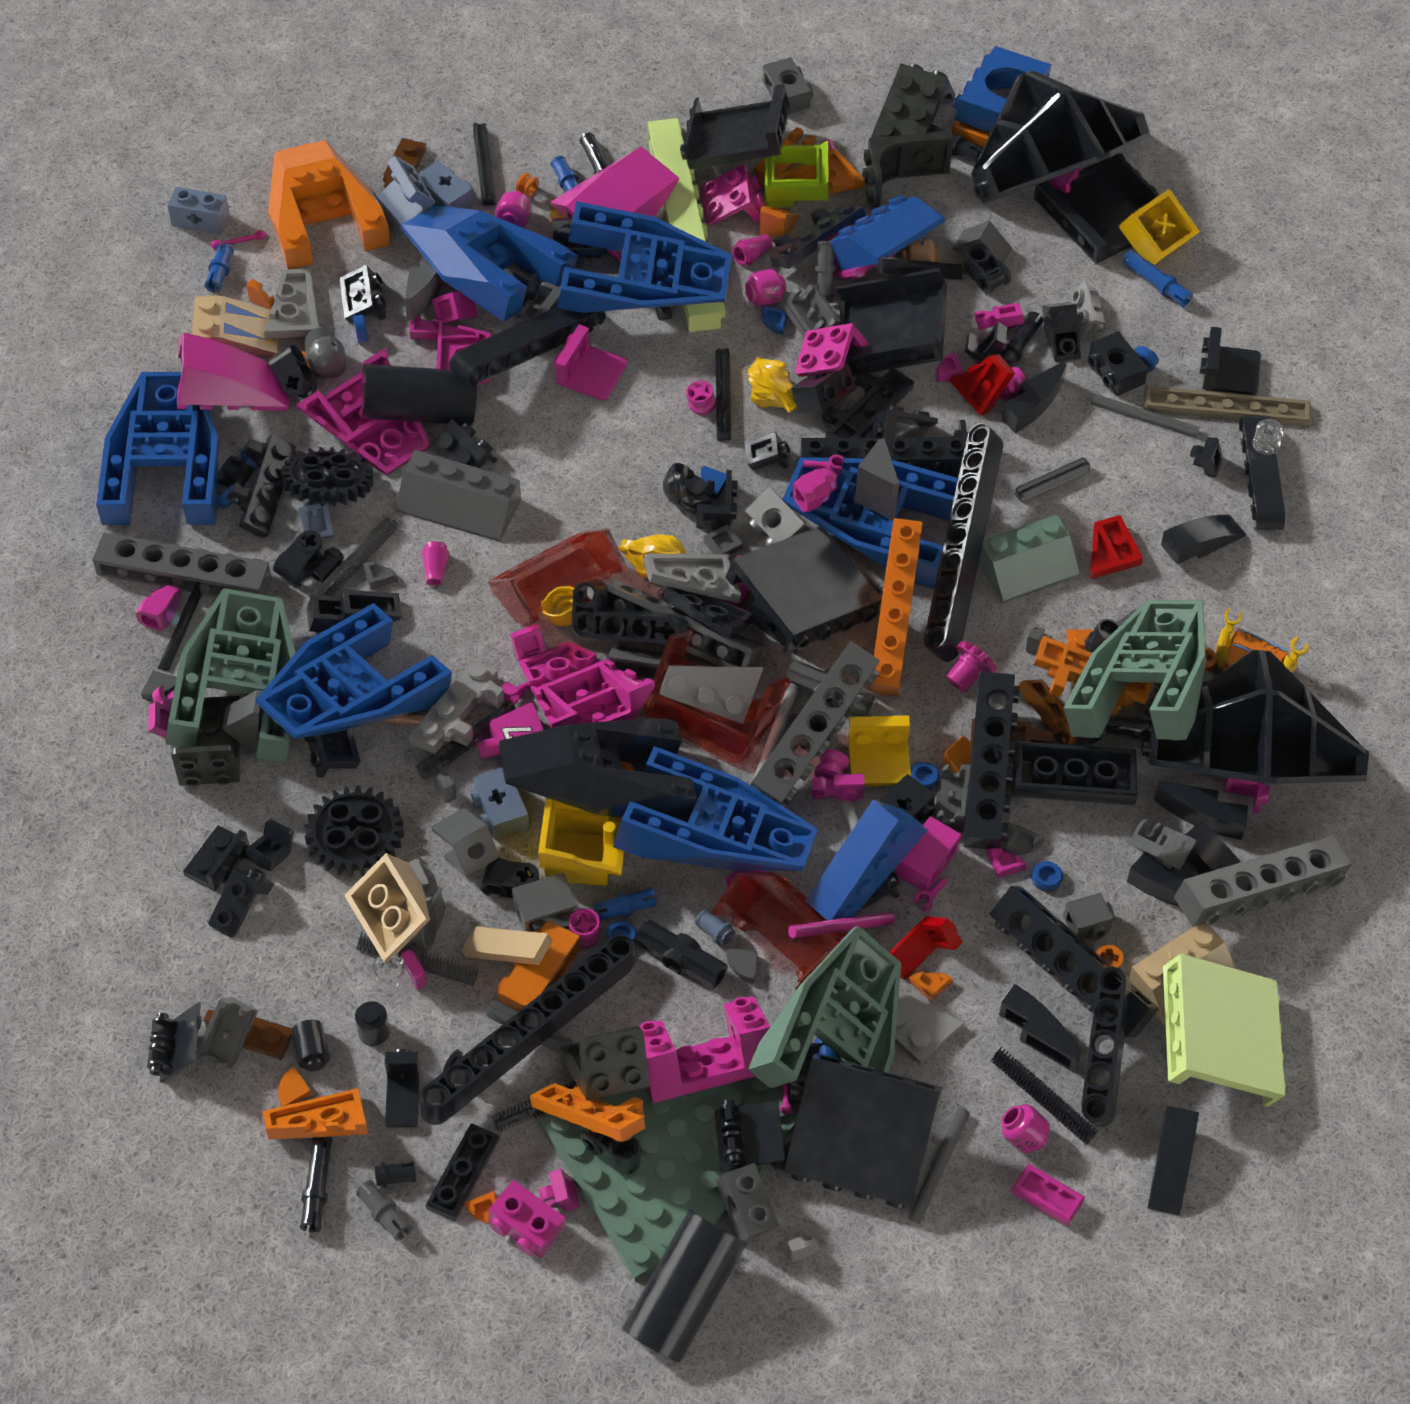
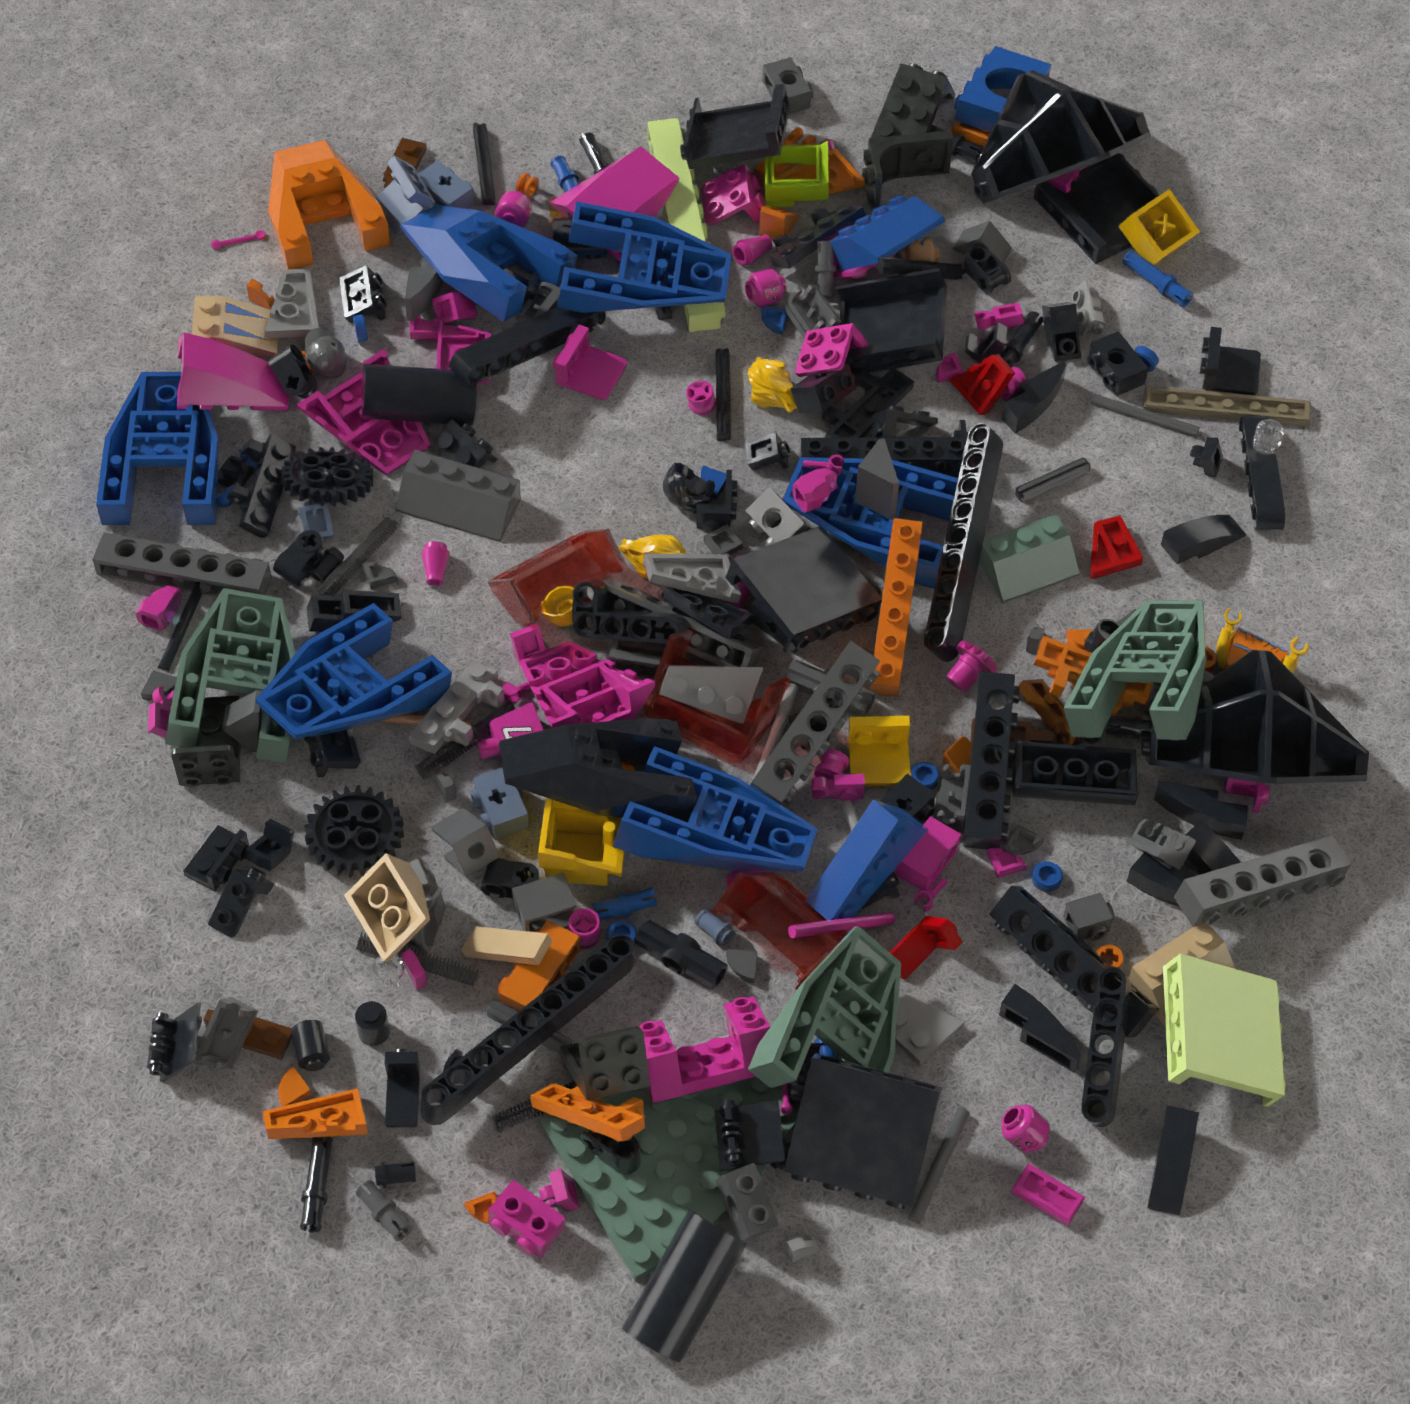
(198, 210): sand blue brick -> none
(219, 268): blue pin -> none
(455, 1186): black tile -> none
(930, 983): orange tile -> none
(1043, 1096): black axle -> none

